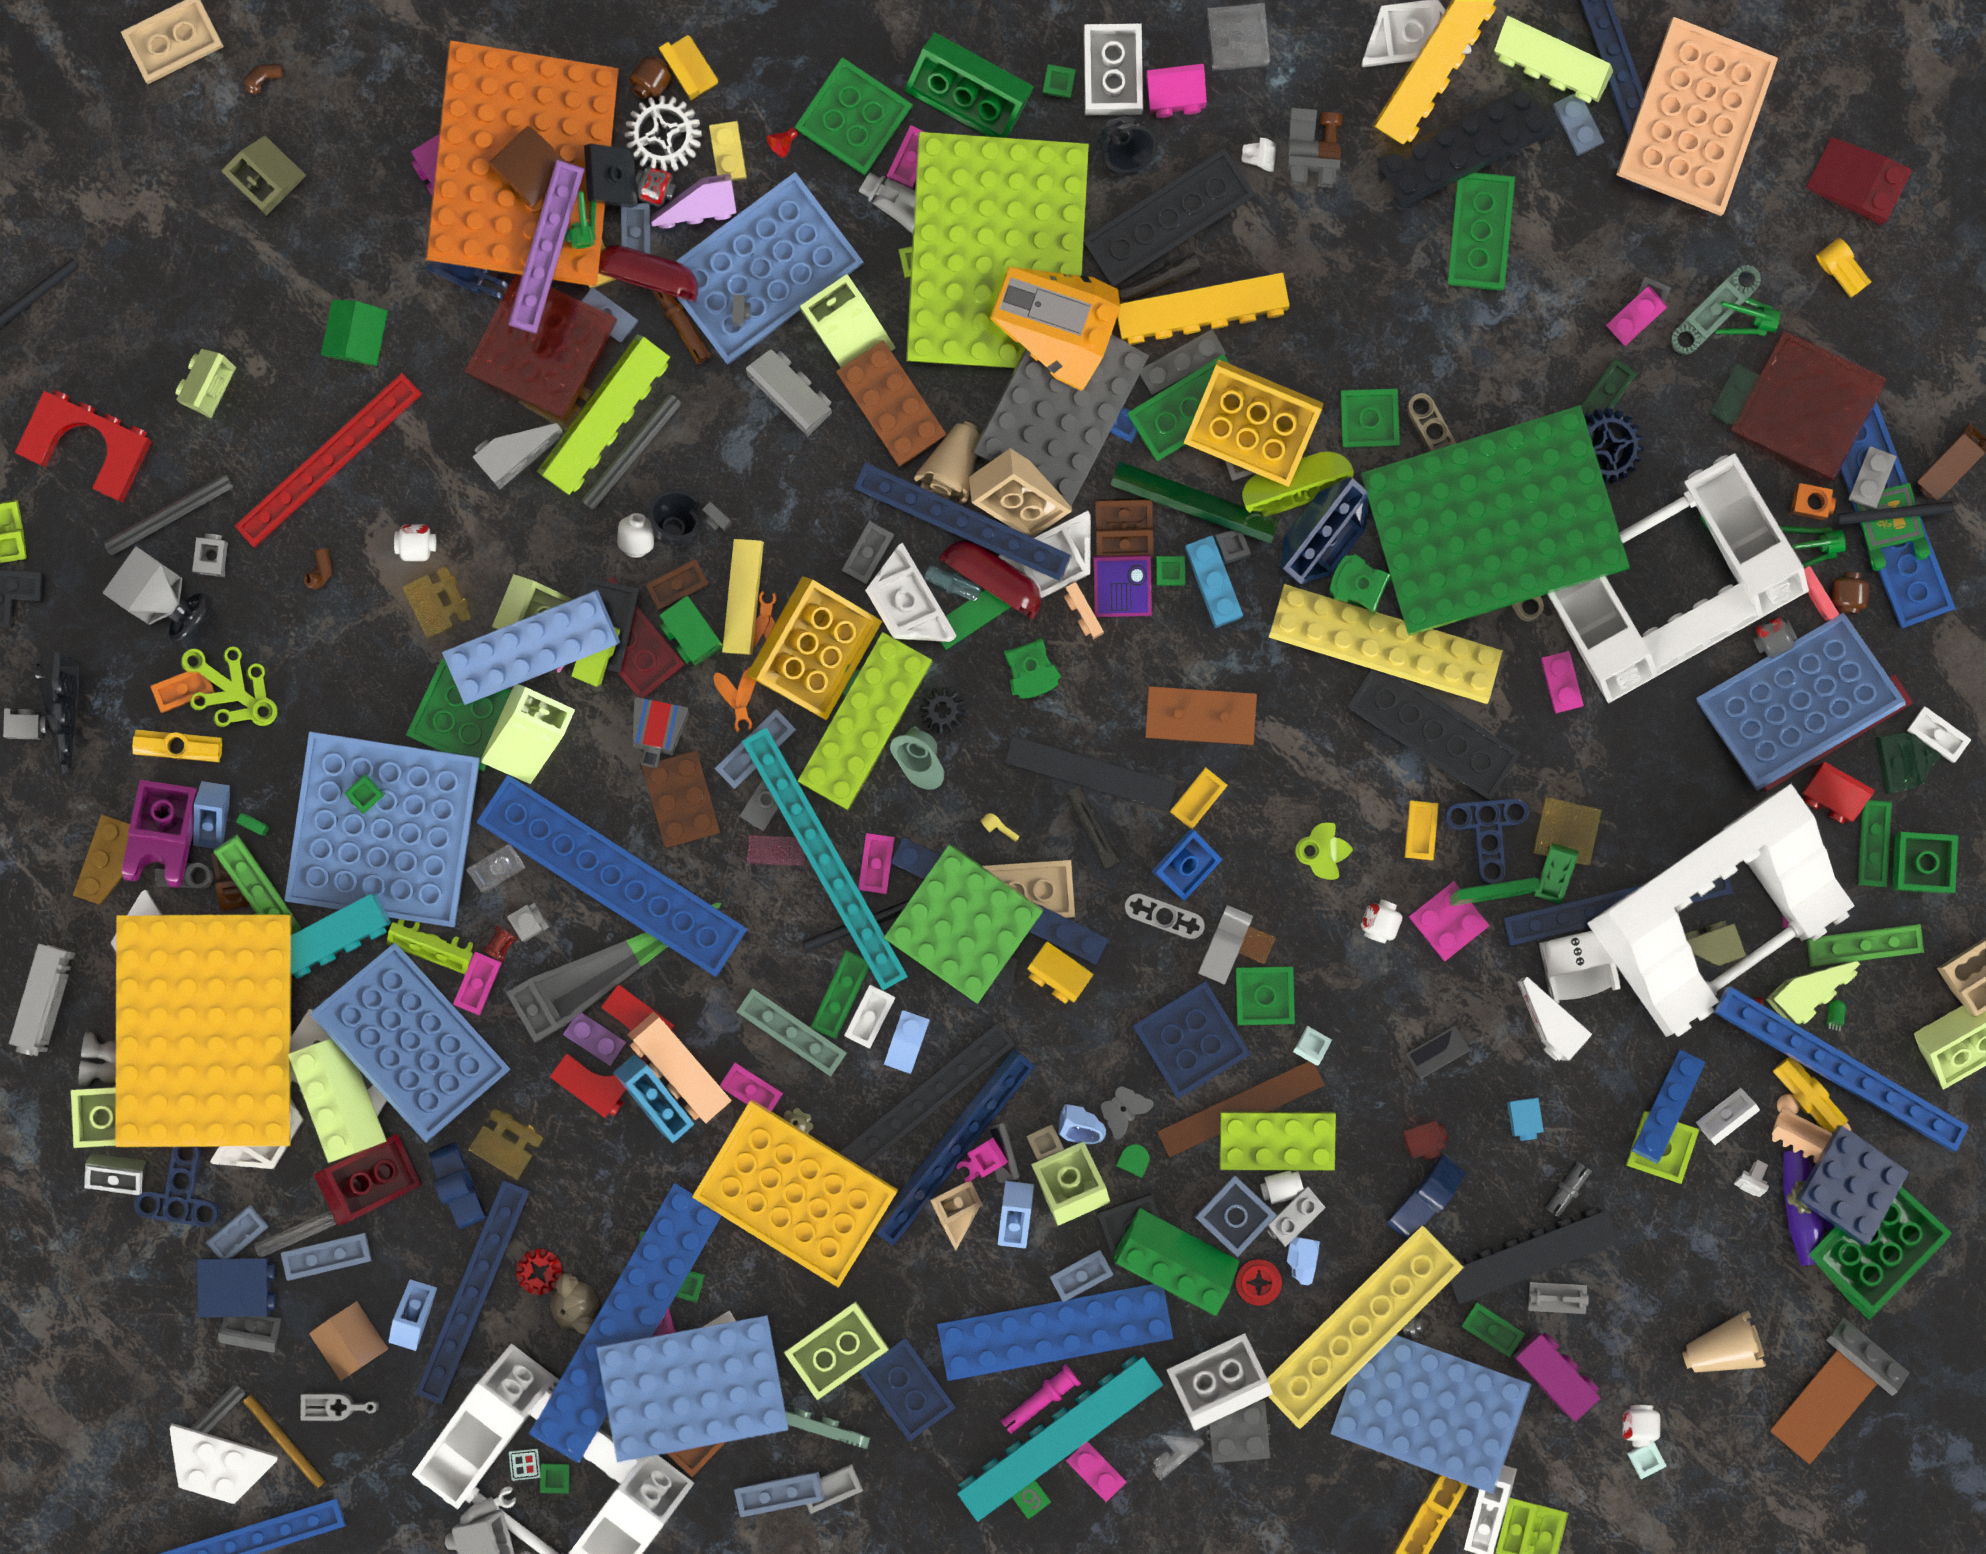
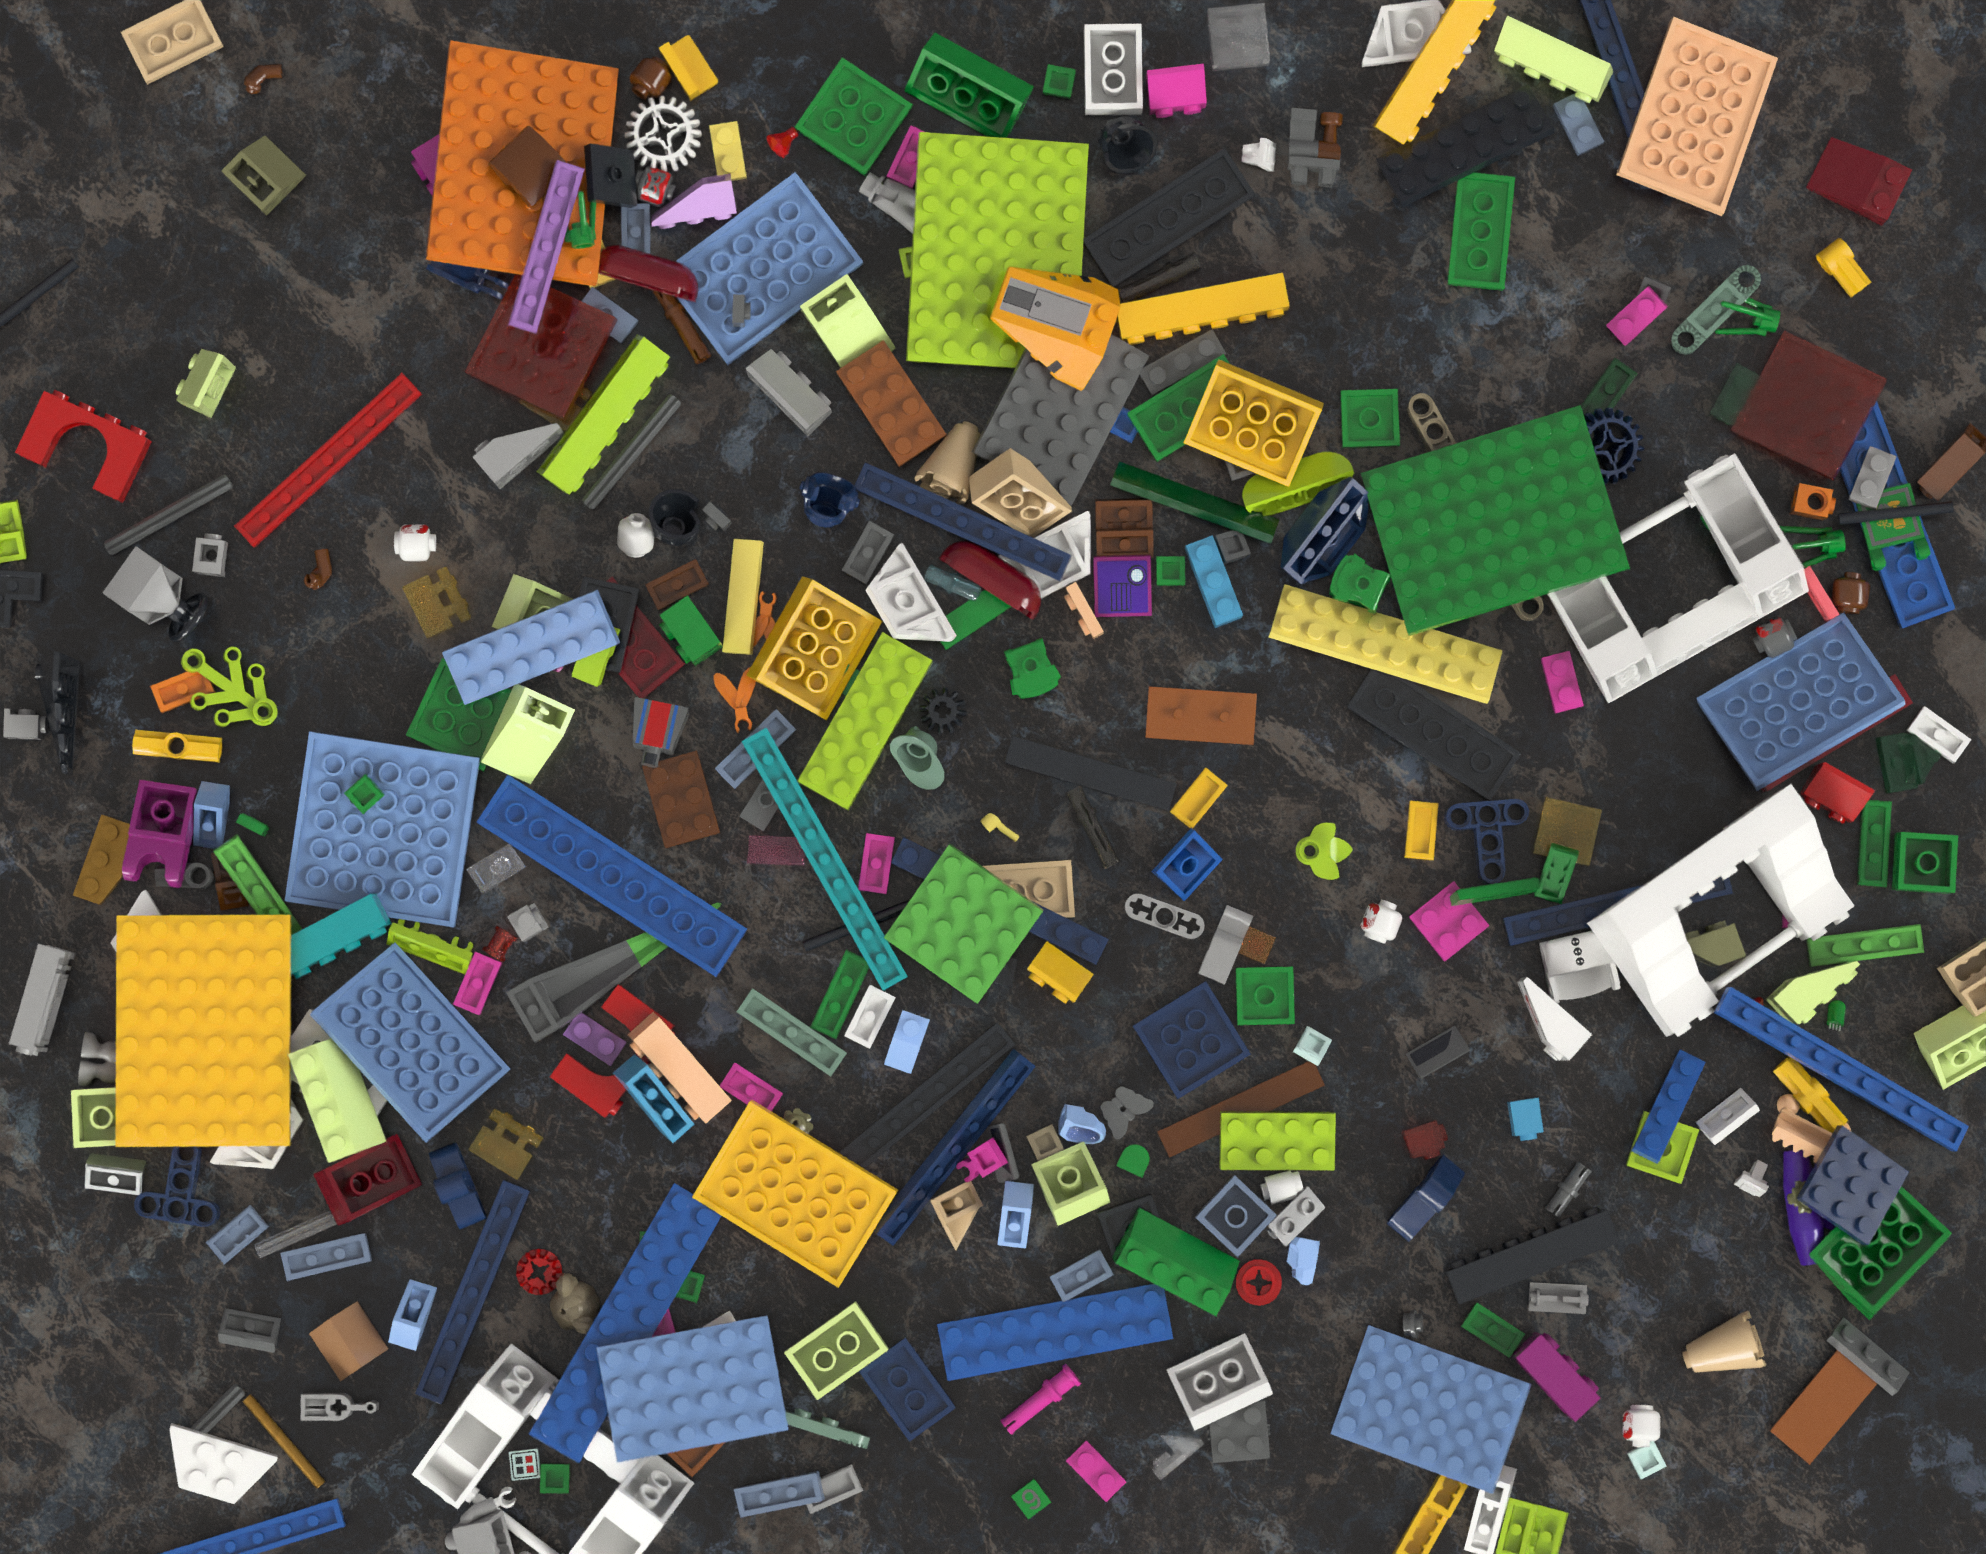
(235, 1287): dark blue panel -> none
(354, 332): green slope -> none
(828, 498): none -> dark blue helmet
(1059, 1438): teal brick -> none
(1362, 1326): light yellow plate -> none

